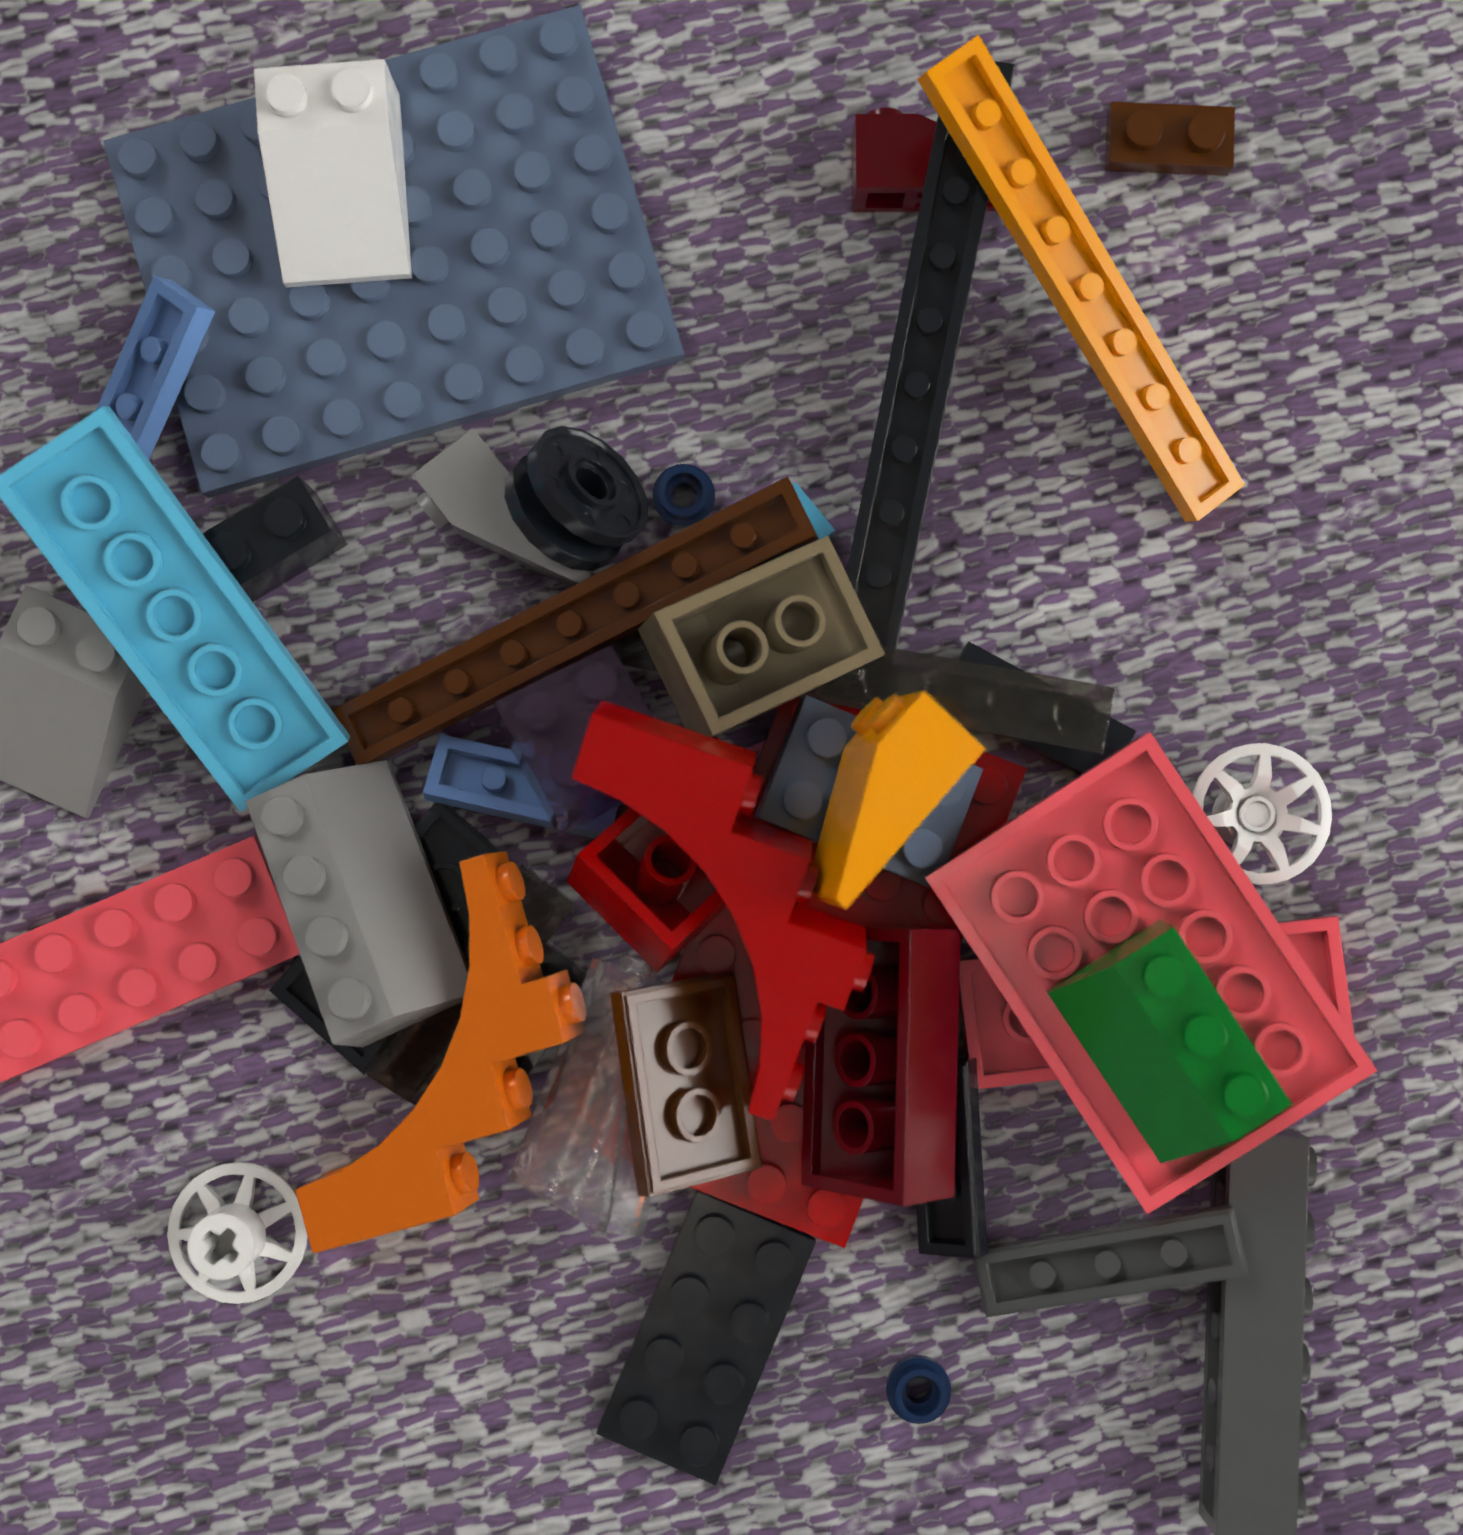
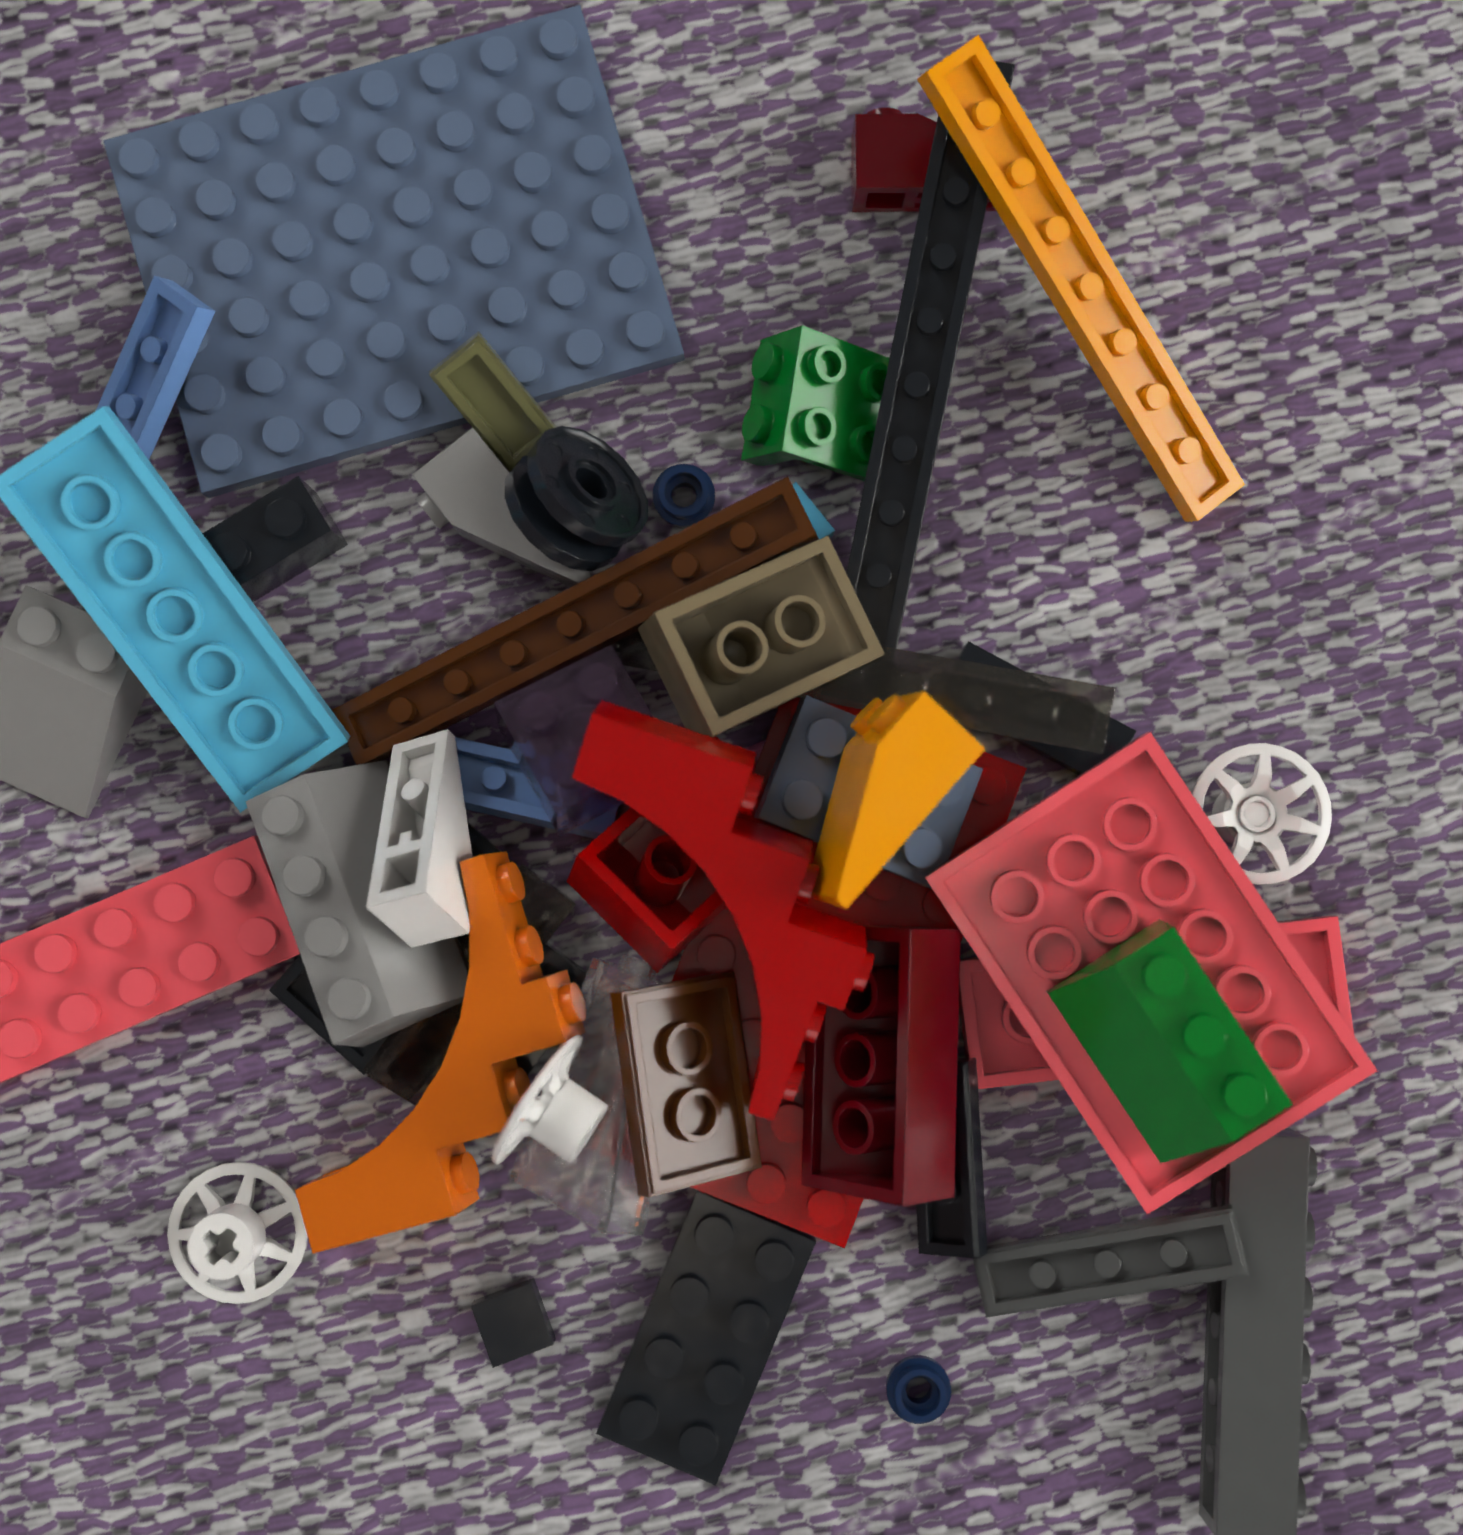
(334, 171): white slope -> none
(420, 843): none -> white slope
(491, 399): none -> olive tile
(513, 1322): none -> black tile
(560, 1117): none -> white wheel
(813, 402): none -> green bracket
(1170, 138): reddish brown plate -> none

